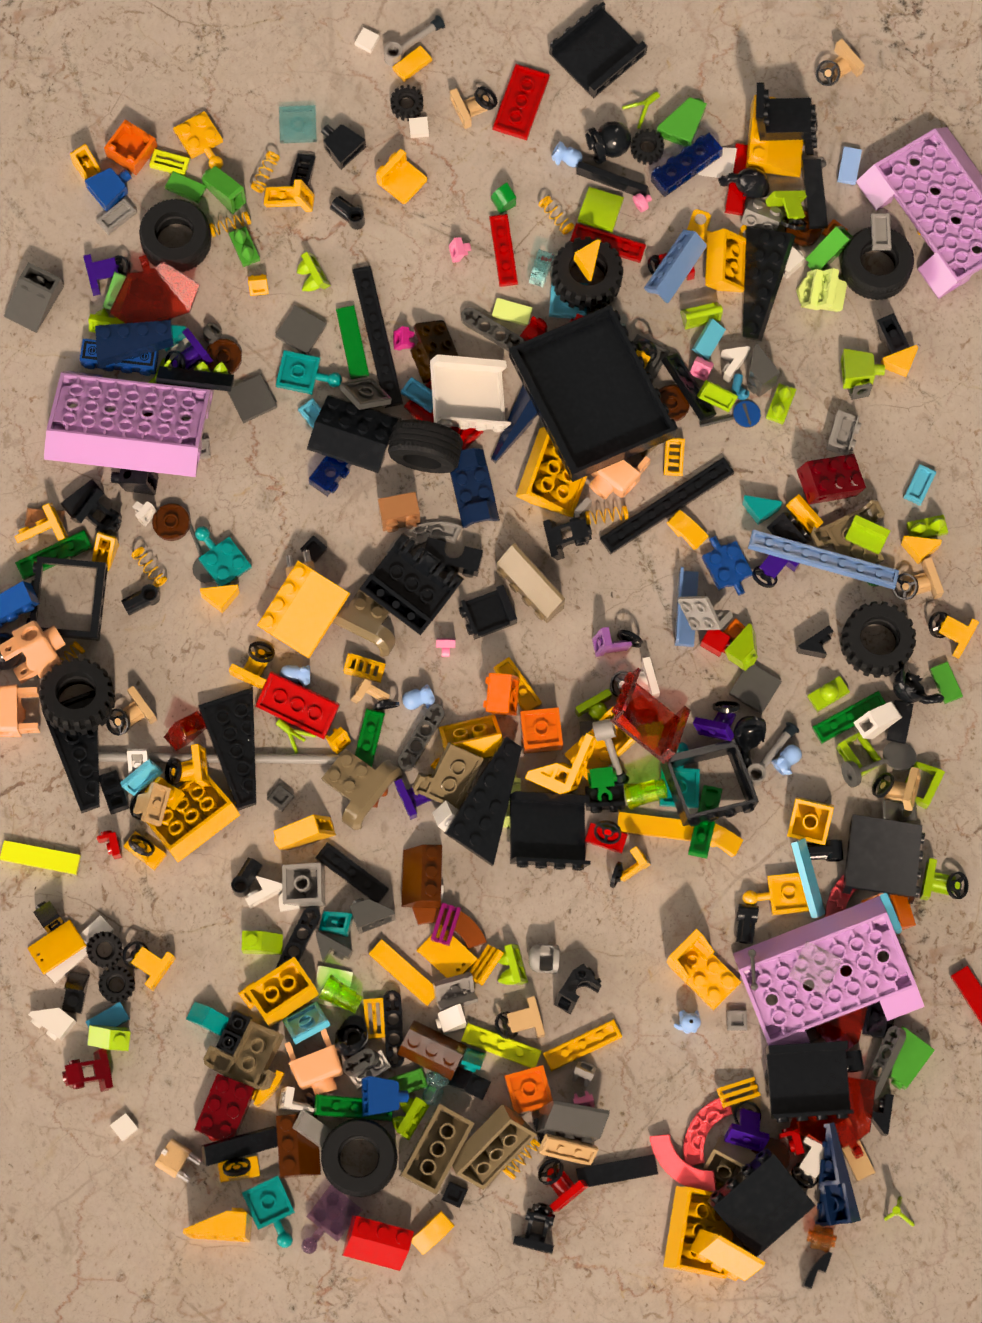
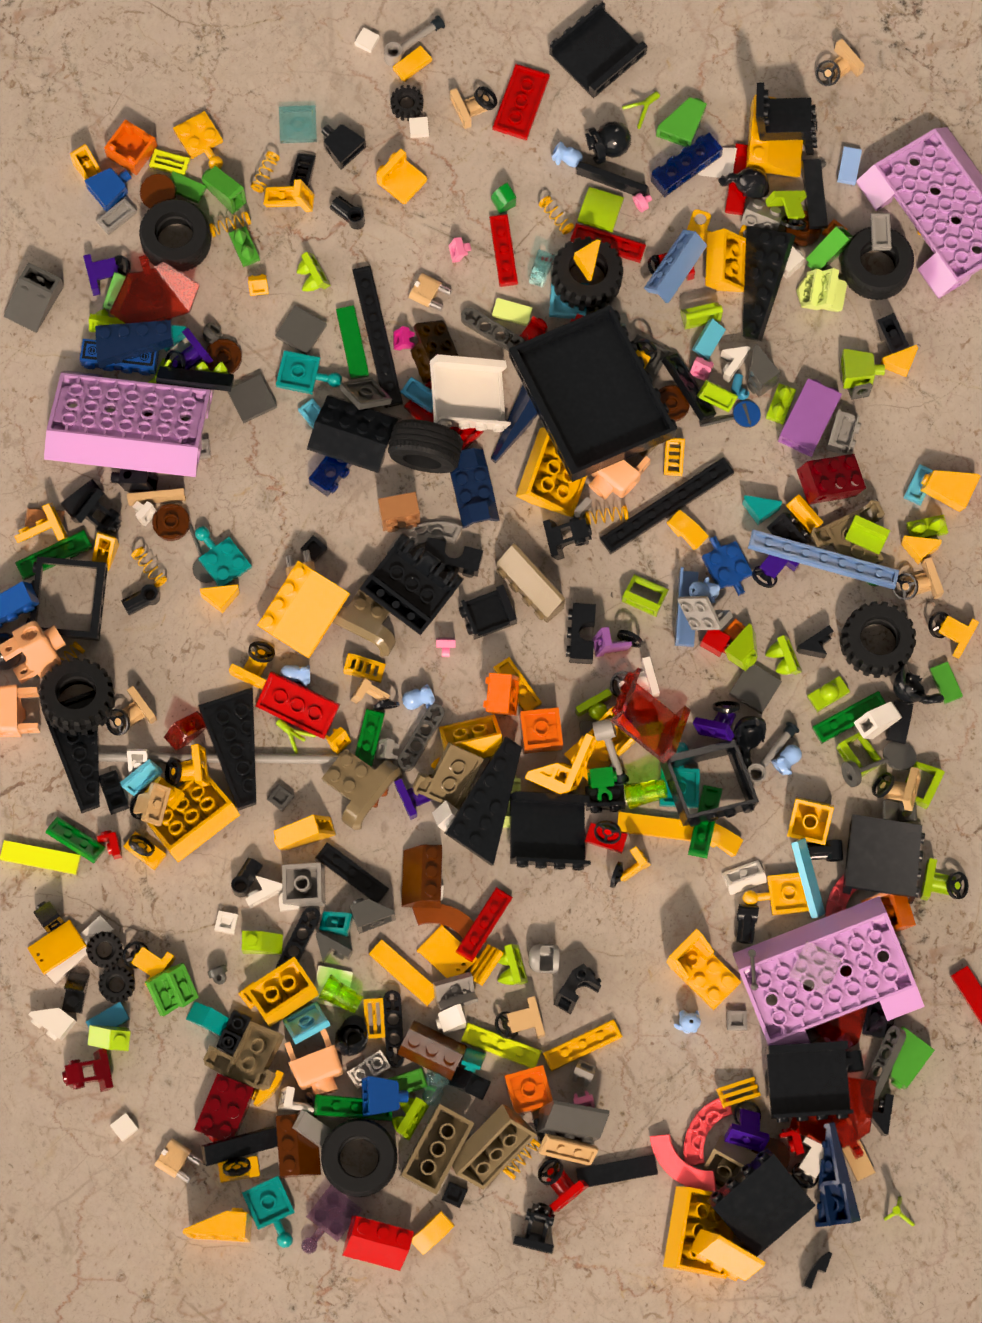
(75, 840): none -> green tile
(156, 189): none -> reddish brown tile
(156, 496): none -> tan tile
(171, 989): none -> bright green slope
(220, 970): none -> dark grey tile
(226, 922): none -> white tile
(359, 1060): dark grey beam -> none
(385, 750): none -> light grey tile
(426, 290): none -> tan piece
(450, 908): magenta tile -> none
(483, 924): none -> red tile
(580, 650): none -> black arch
(640, 602): none -> lime tile
(647, 156): black tyre -> none
(705, 589): none -> light blue animal
(744, 877): none -> white slope
(784, 649): none -> lime tile
(809, 417): none -> medium lavender panel
(821, 1238): clear orange piece -> none
(891, 913): medium azure tile -> none
(950, 487): none -> yellow slope

